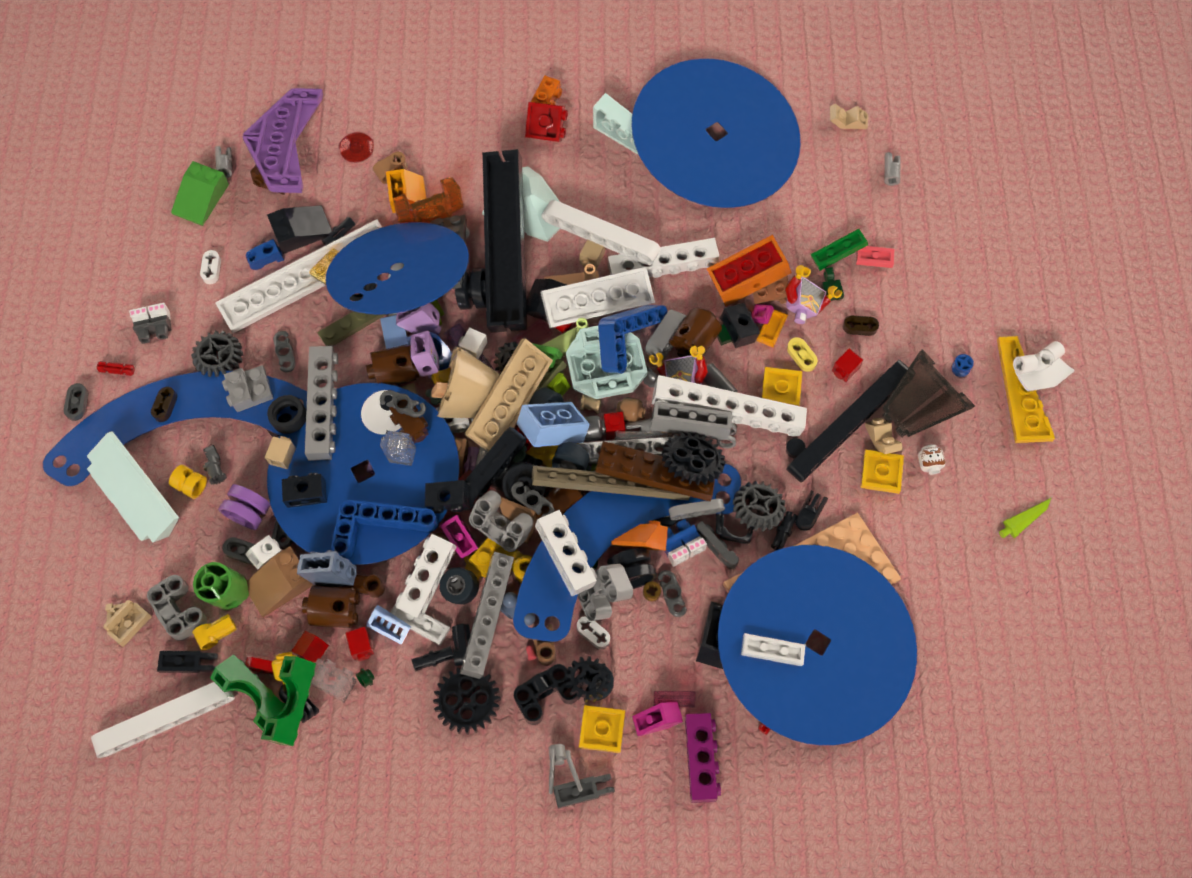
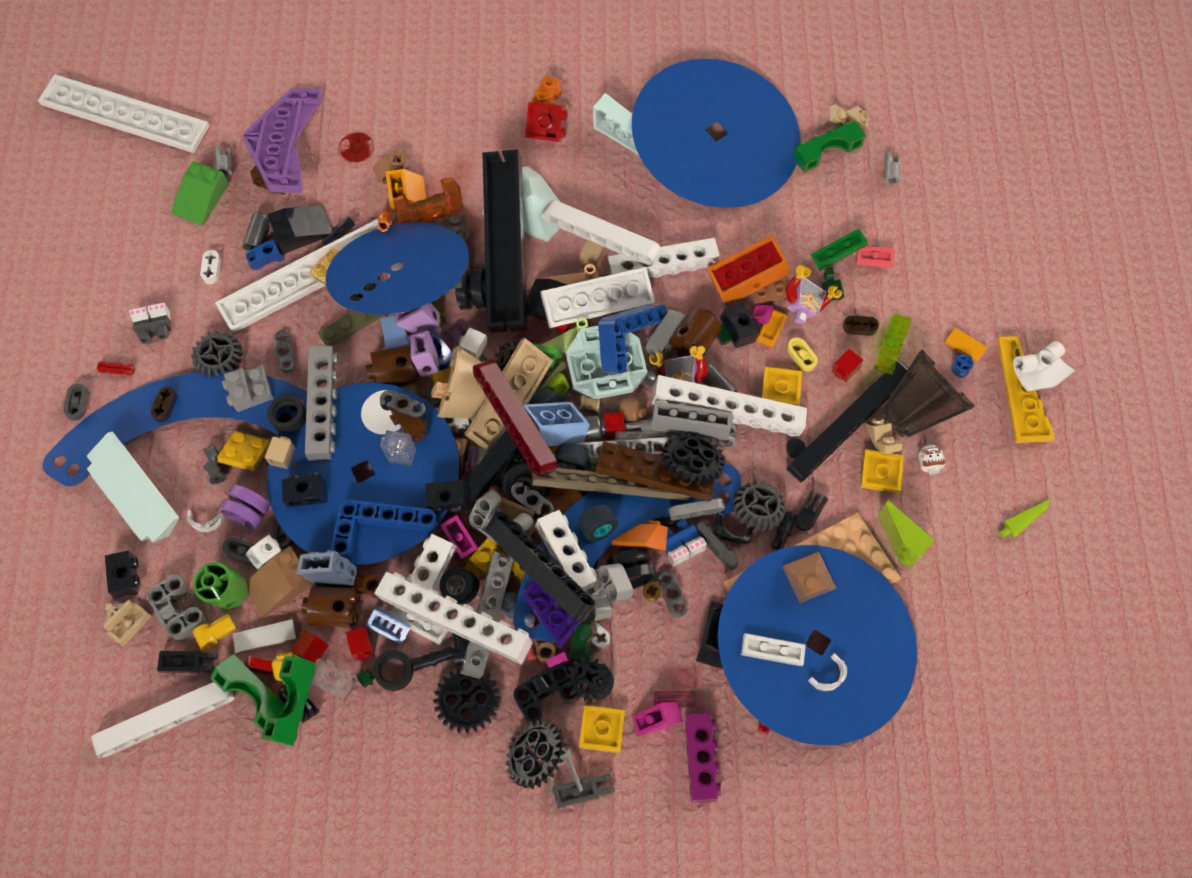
(115, 565): none -> black brick
(124, 113): none -> white plate
(187, 481): yellow wheel -> none
(205, 528): none -> white helmet
(243, 451): none -> yellow plate
(256, 231): none -> dark grey pin
(264, 636): none -> white tile
(380, 661): none -> black tyre
(384, 219): none -> orange pin
(514, 417): none -> beam
(515, 650): none -> white brick
(524, 763): none -> black gear
(540, 566): none -> black beam
(550, 613): none -> dark purple wing
(562, 658): none -> dark pink tile
(582, 641): none -> dark green leg
(598, 523): none -> black wheel
(809, 577): none -> medium nougat slope
(828, 687): none -> white helmet
(846, 137): none -> green arch
(893, 343): none -> clear neon green slope
(905, 537): none -> lime slope
(965, 344): none -> light orange tile

